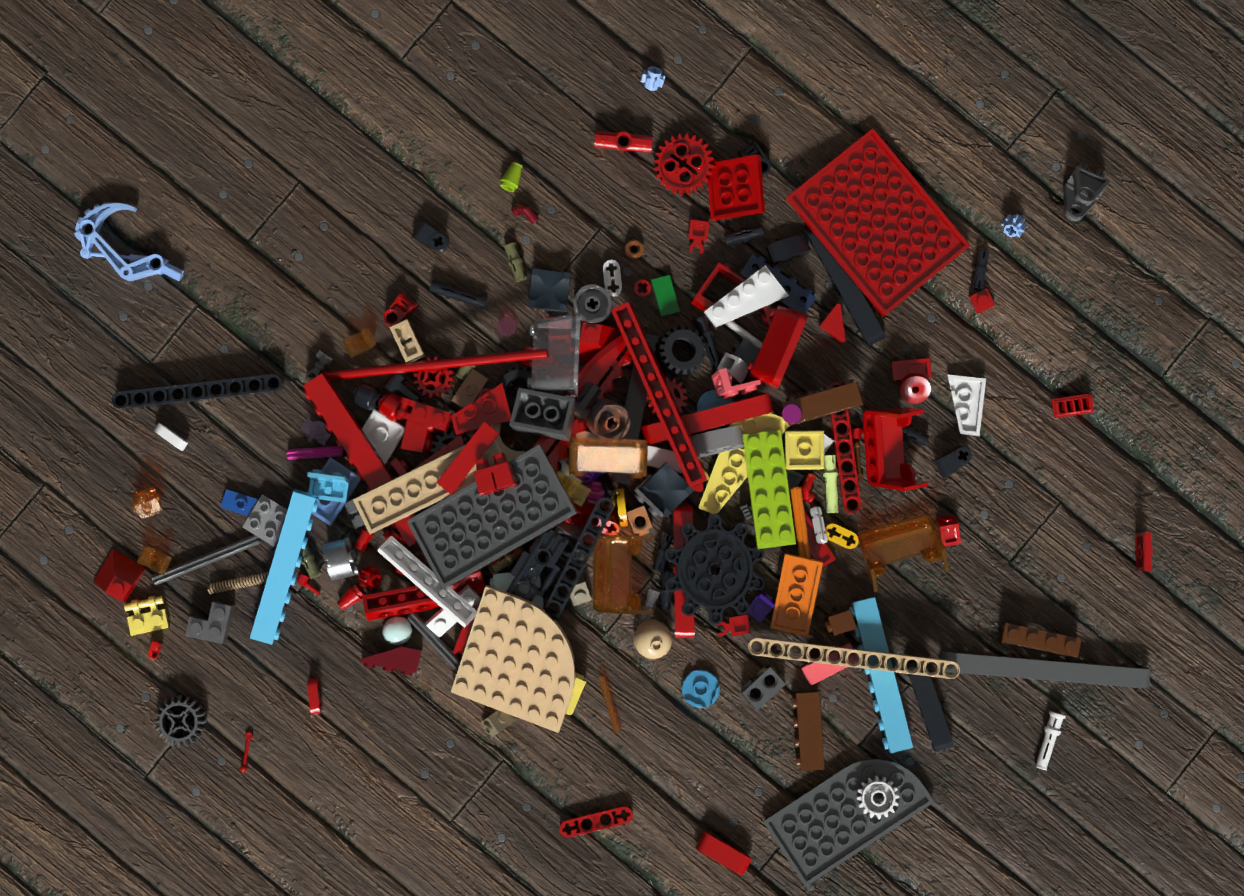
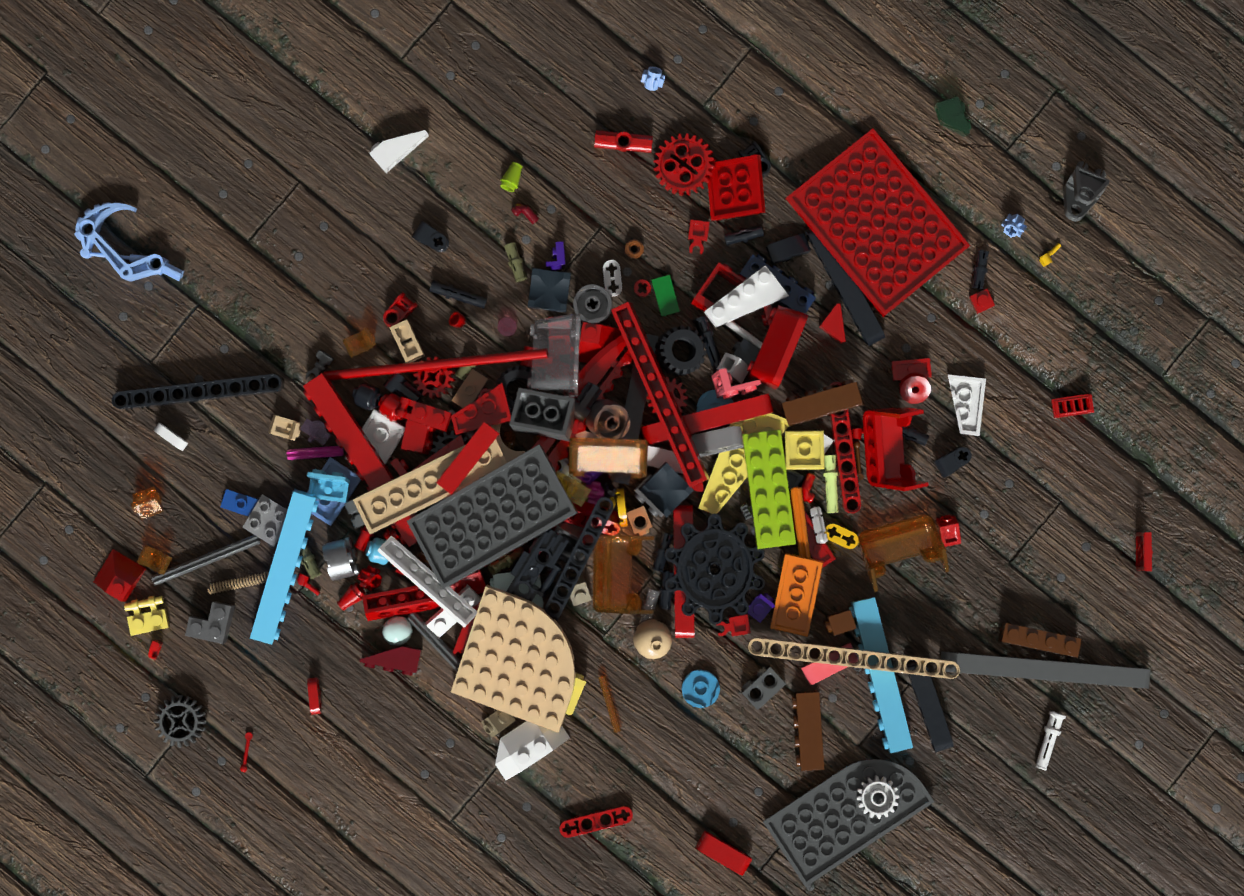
(284, 428): none -> tan bracket
(372, 551): none -> medium azure head
(394, 150): none -> white slope
(457, 320): none -> red hinge
(495, 477): red hips -> none
(525, 747): none -> white wedge
(559, 253): none -> dark purple bracket
(792, 414): magenta tile -> none
(951, 116): none -> clear green slope
(1046, 259): none -> yellow hand

